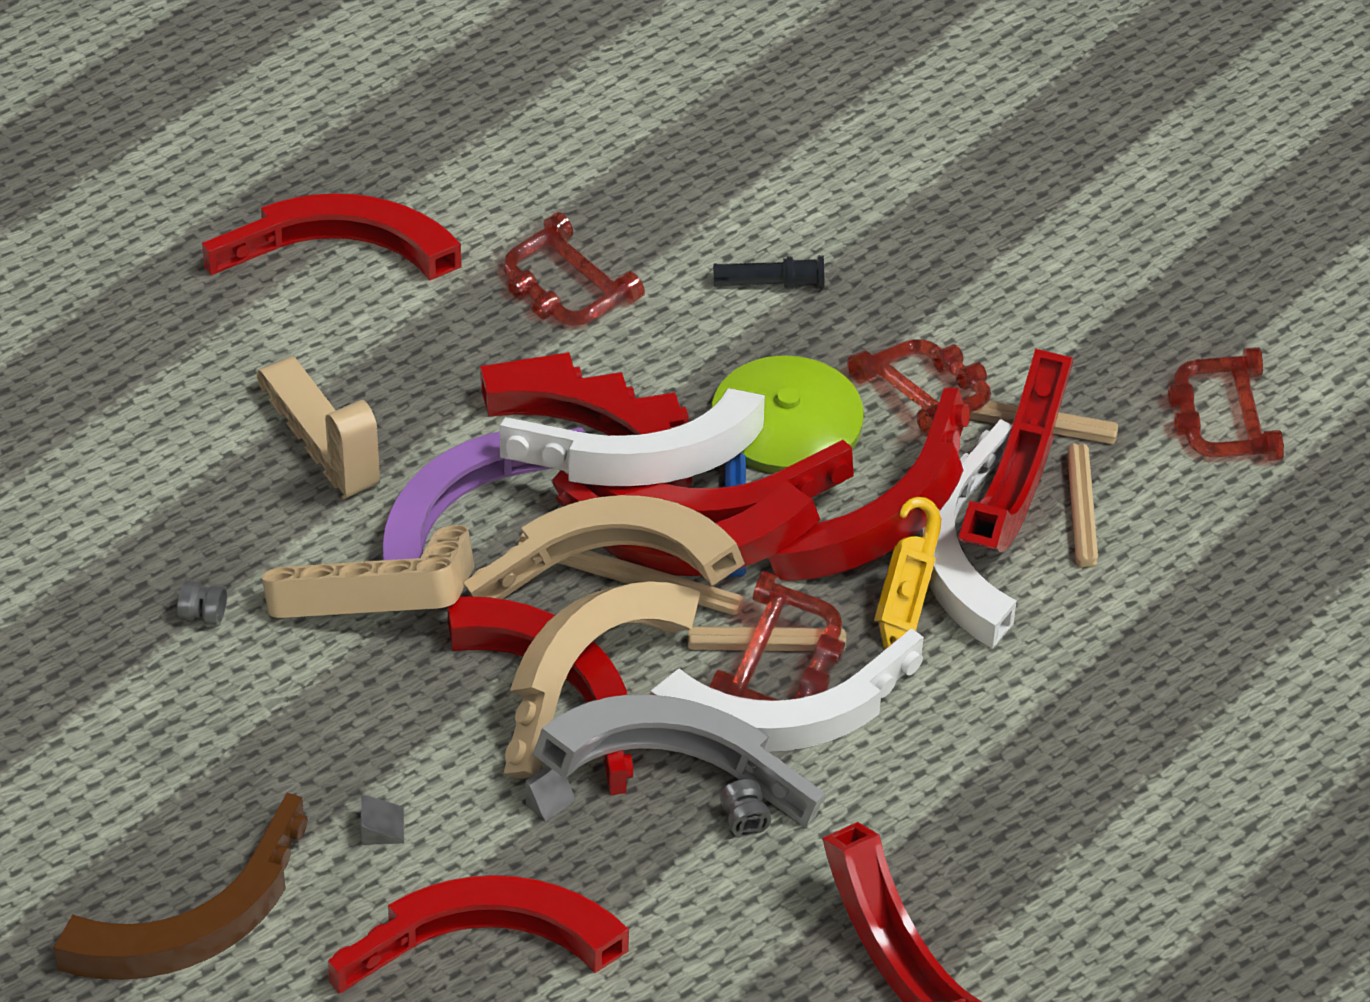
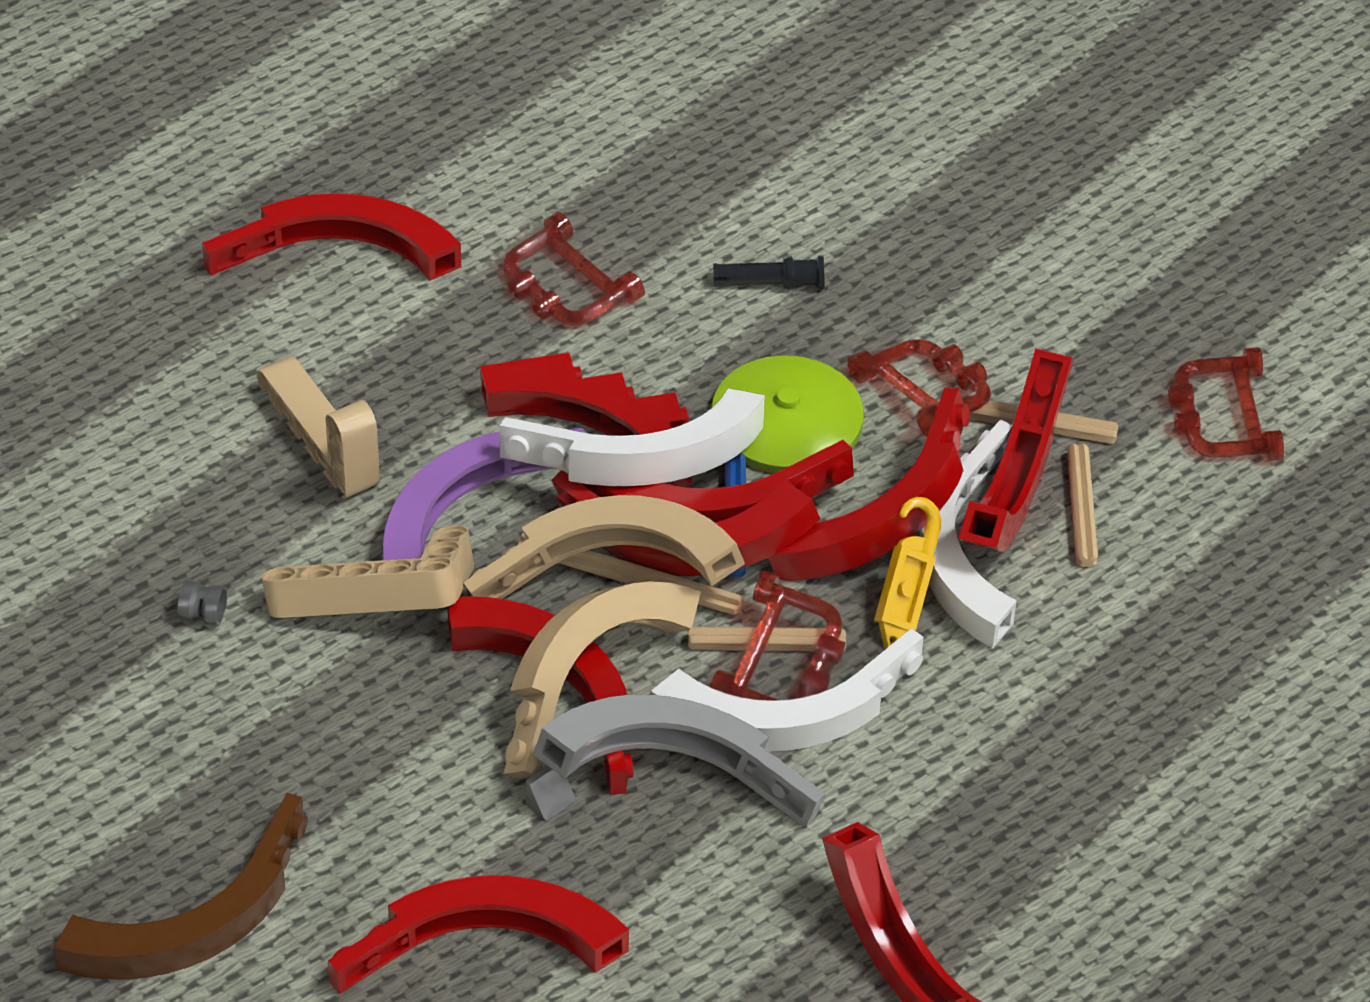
(381, 821): flat silver slope -> none
(743, 803): flat silver wheel -> none

